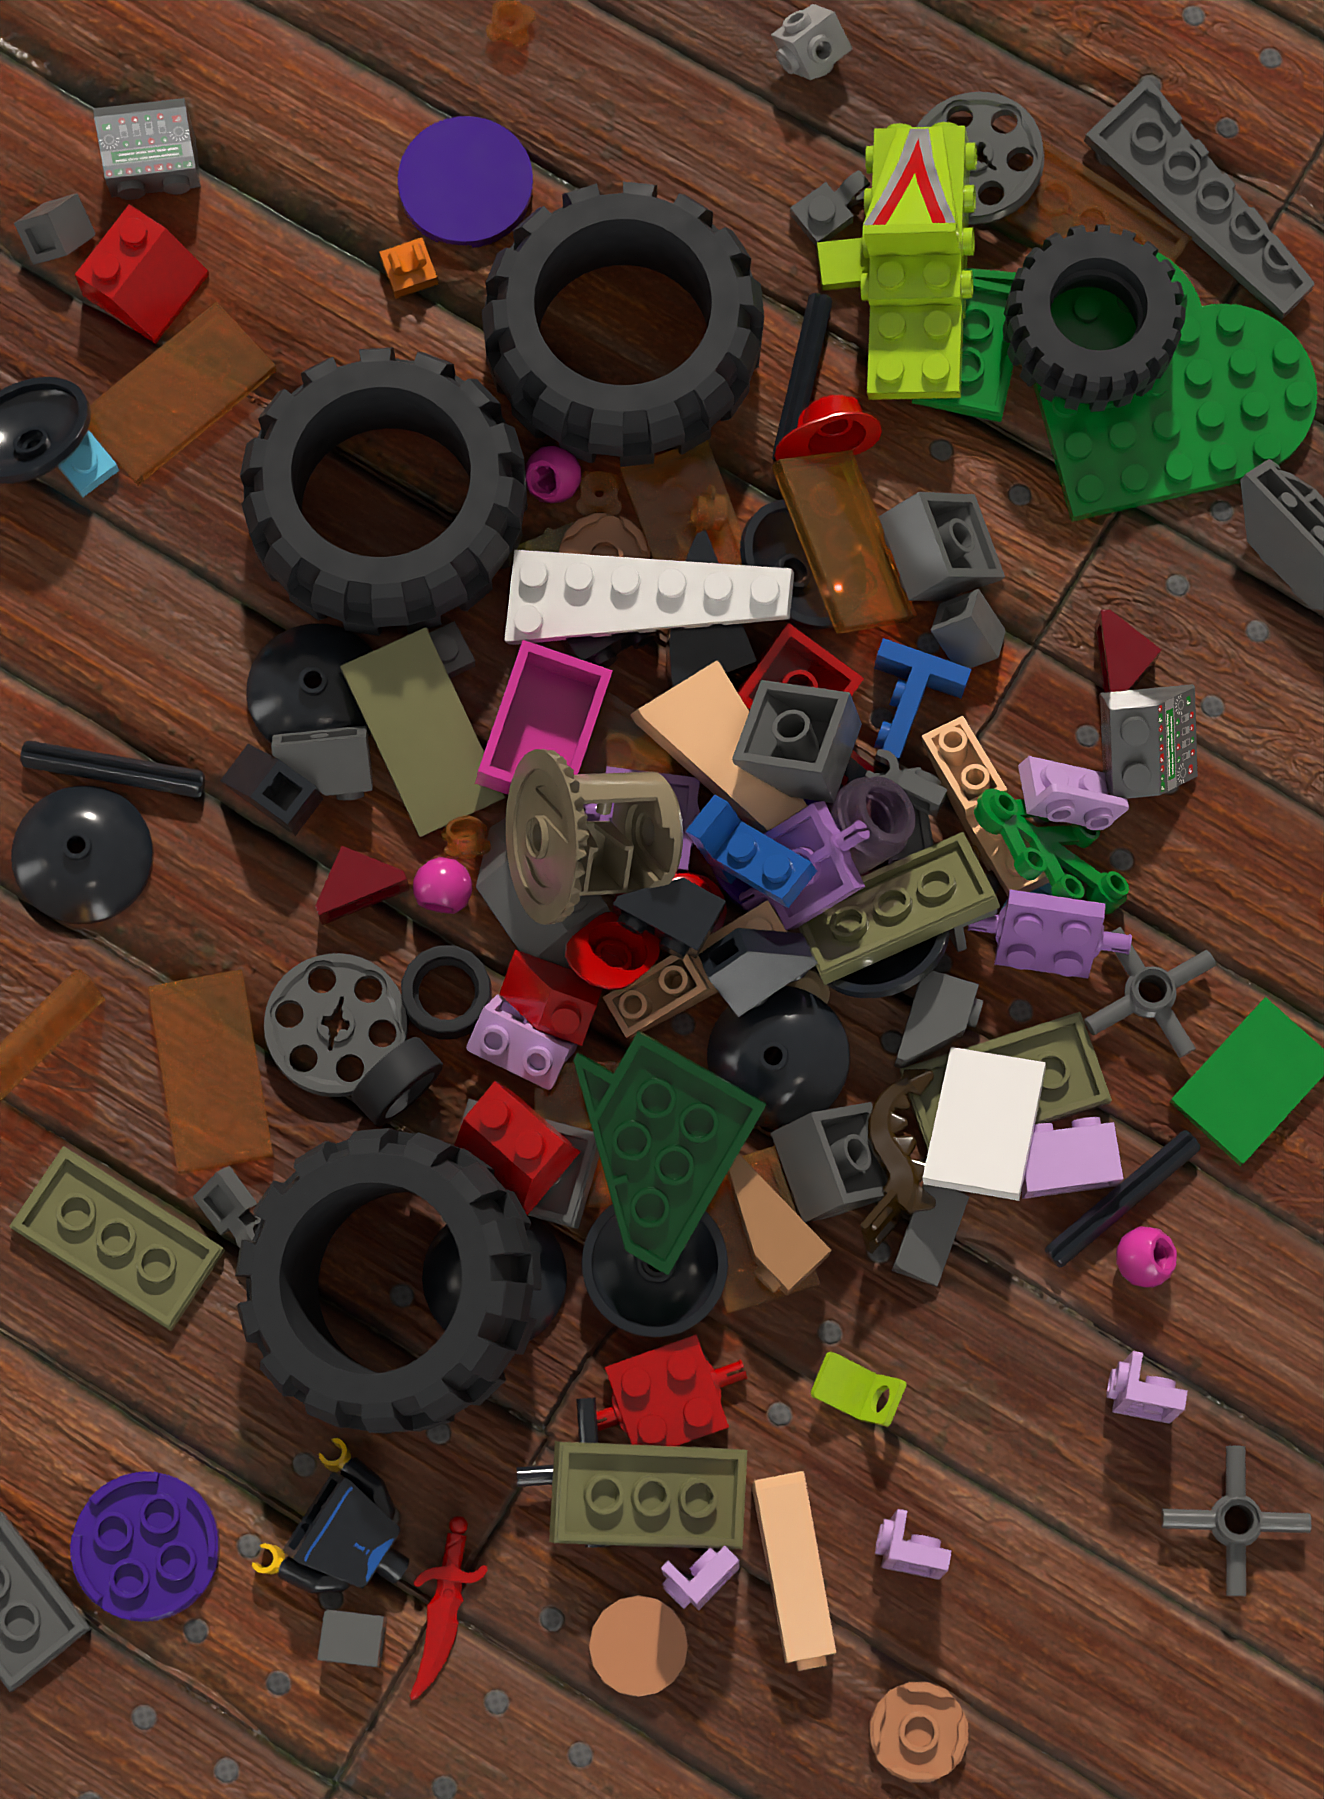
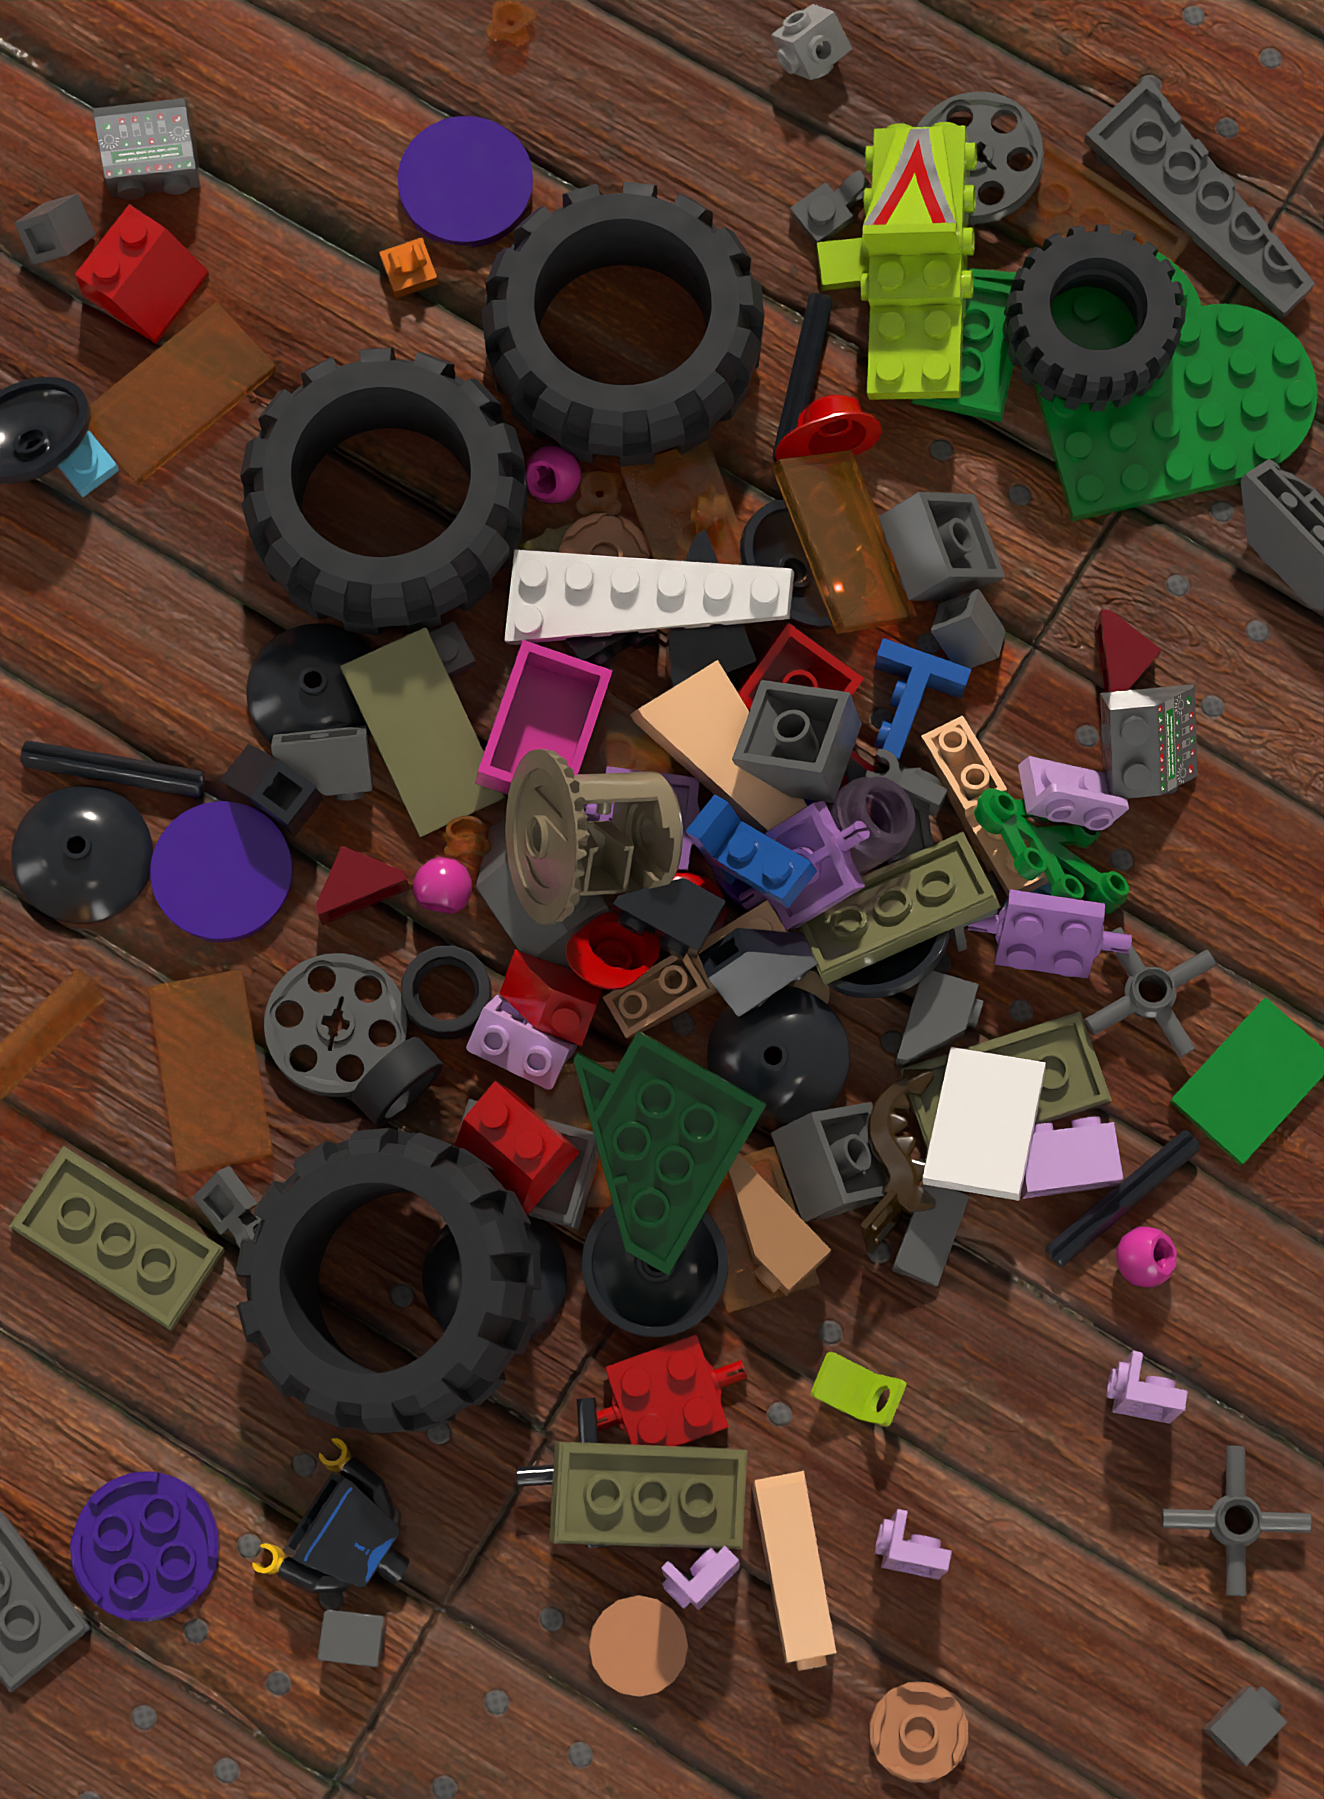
(221, 871): none -> dark purple tile
(443, 1607): red piece -> none
(1246, 1723): none -> dark grey brick

